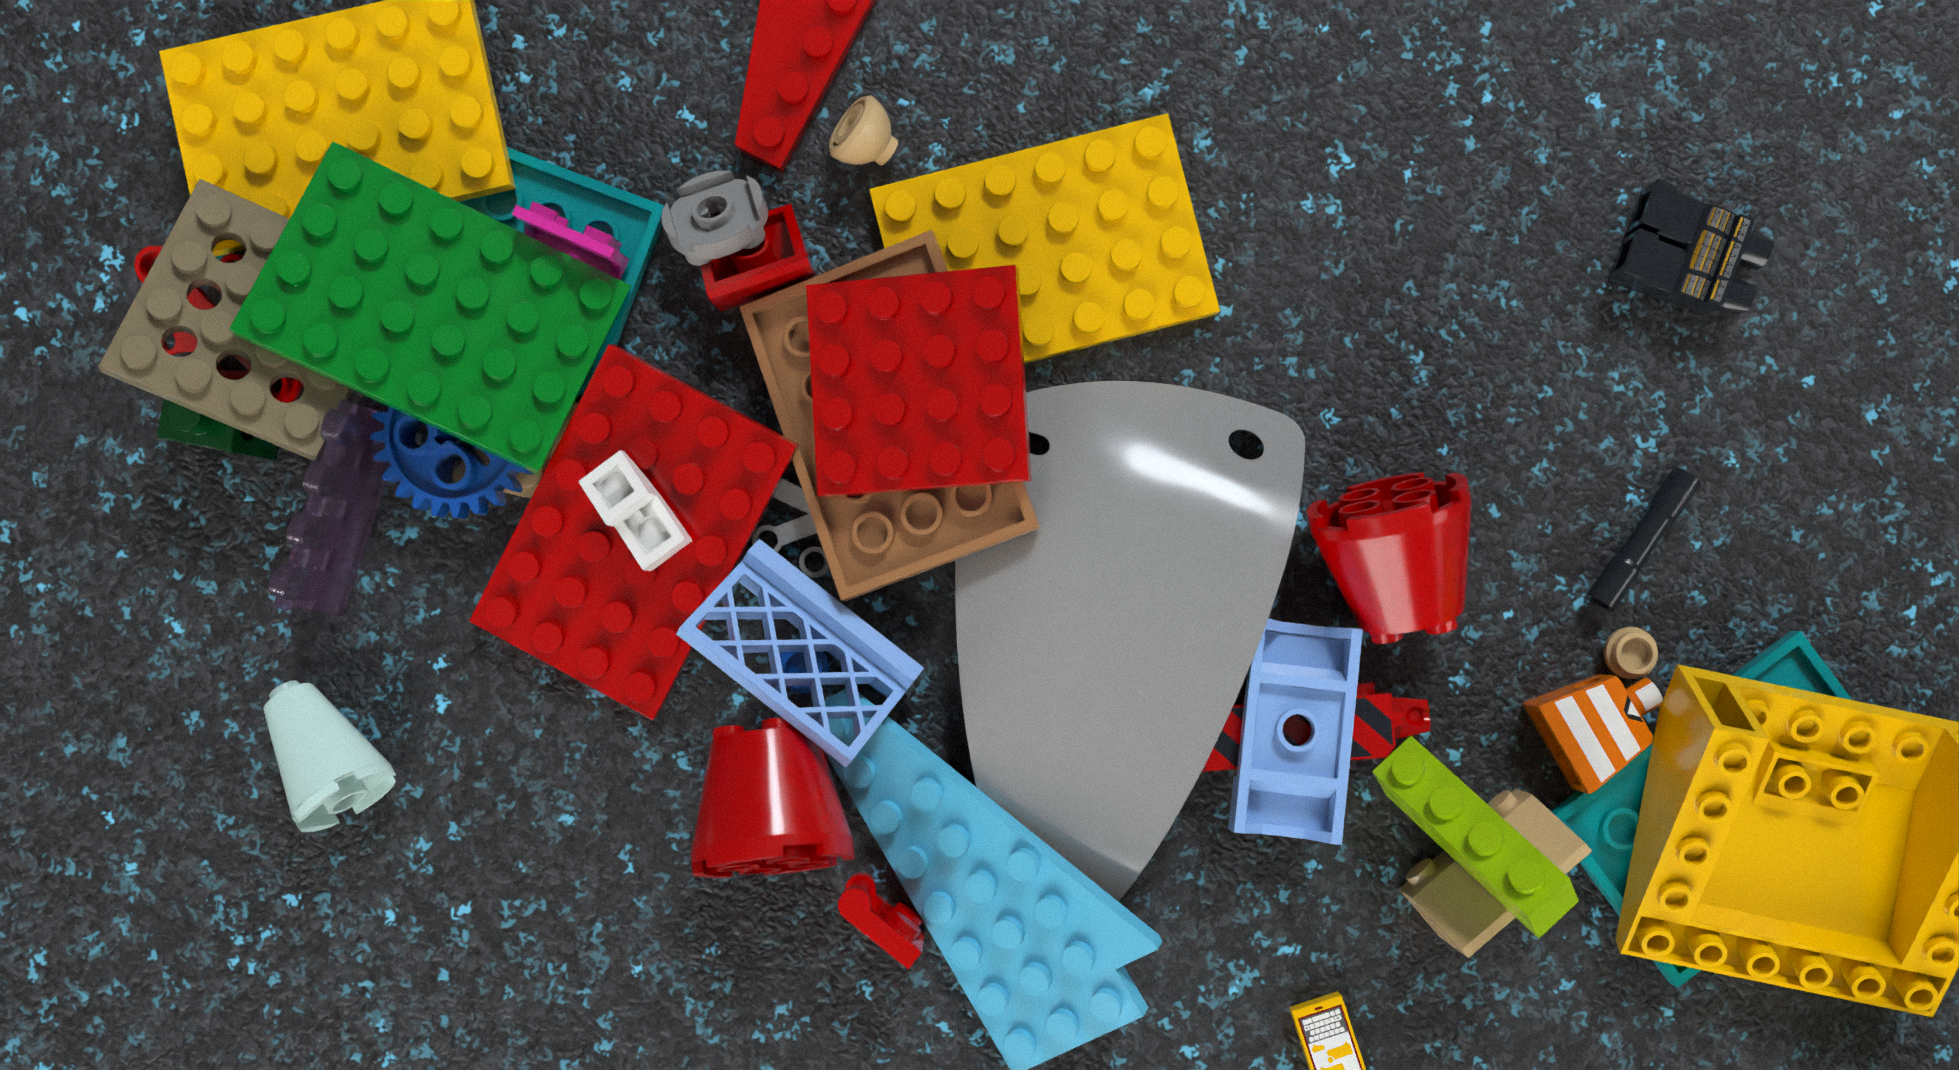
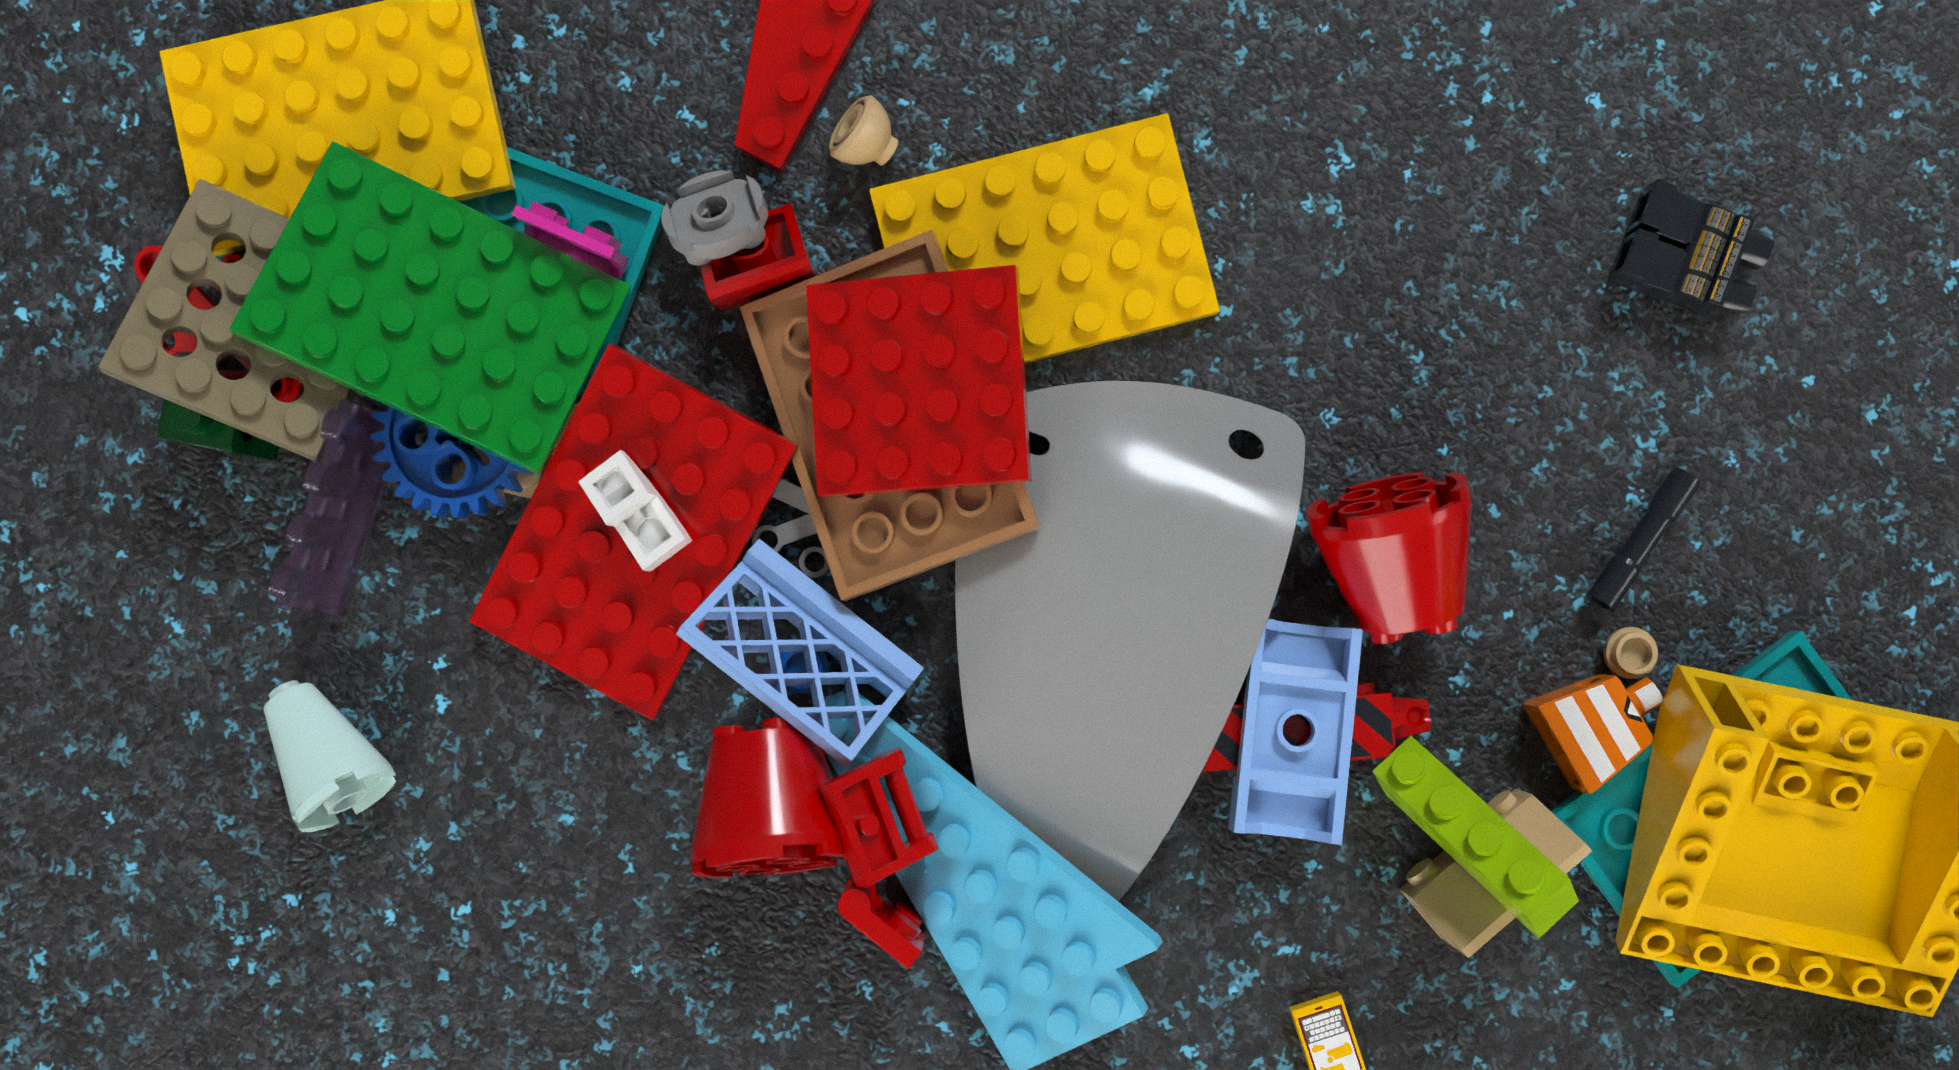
(866, 822): none -> red plate

